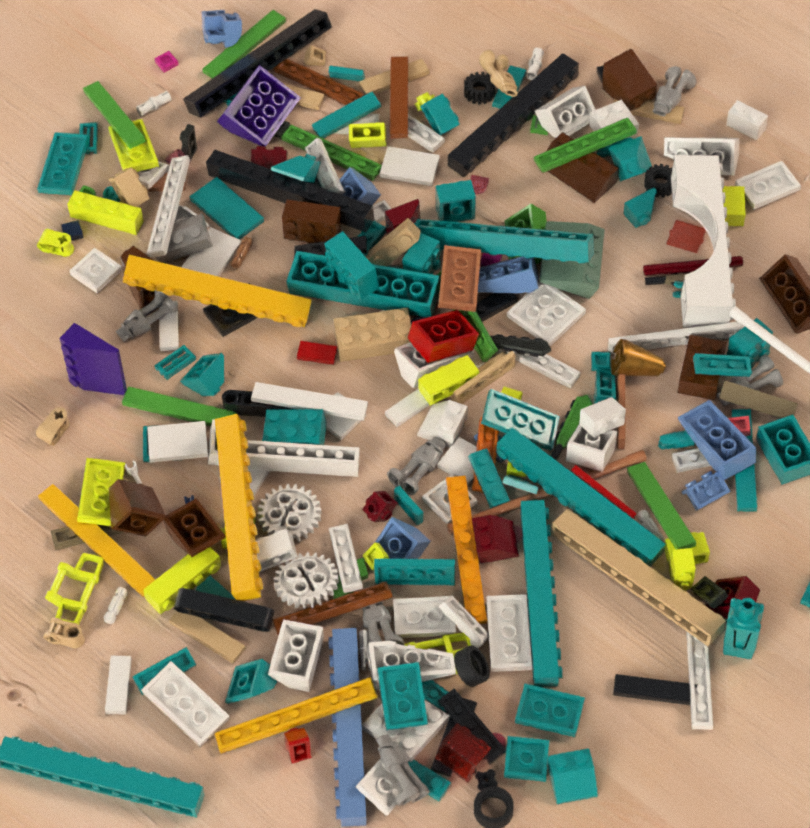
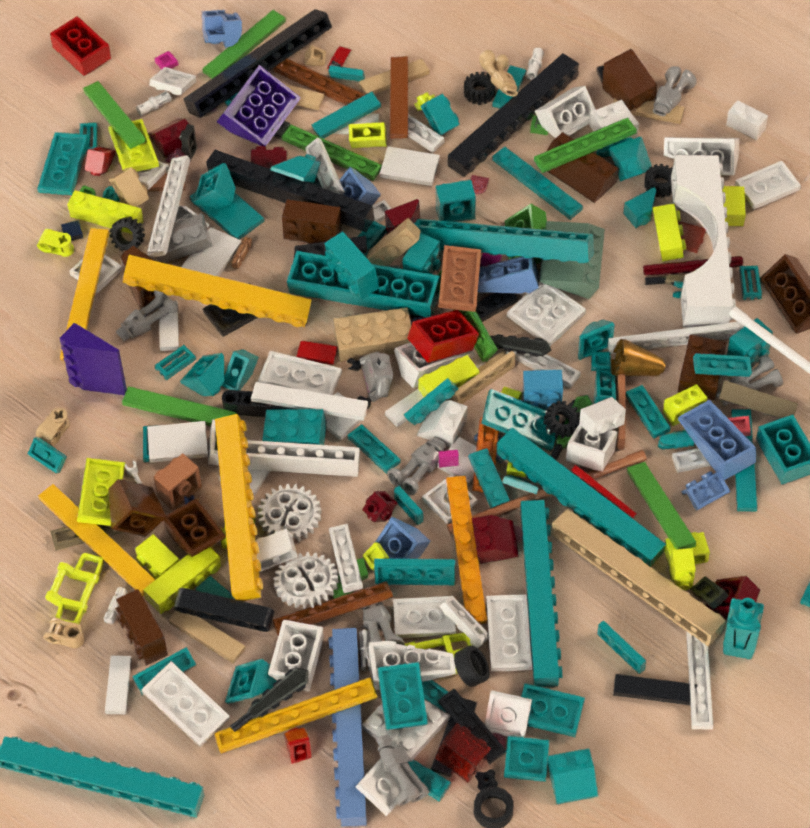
(47, 455): none -> teal plate
(80, 45): none -> red brick
(88, 279): none -> yellow tile
(99, 160): none -> slope
(118, 239): none -> black tyre
(141, 627): none -> reddish brown brick
(155, 556): none -> neon yellow brick
(168, 136): none -> dark red slope
(172, 81): none -> white plate
(176, 481): none -> nougat brick
(215, 188): none -> teal slope
(239, 369): none -> teal slope
(294, 681): none -> pearl dark grey sword
(299, 373): none -> white tile
(339, 57): none -> red sticker
(374, 448): none -> teal tile
(377, 375): none -> light grey torso
(431, 402): none -> teal plate
(448, 458): none -> dark pink tile
(507, 714): none -> white tile
(537, 183): none -> teal plate
(542, 387): none -> dark azure brick
(558, 428): none -> black tyre
(595, 338): none -> teal slope
(621, 647): none -> teal tile
(647, 411): none -> teal plate
(649, 524): white axle -> none
(669, 232): none -> neon yellow brick
(682, 403): none -> neon yellow brick
(751, 293): none -> teal tile

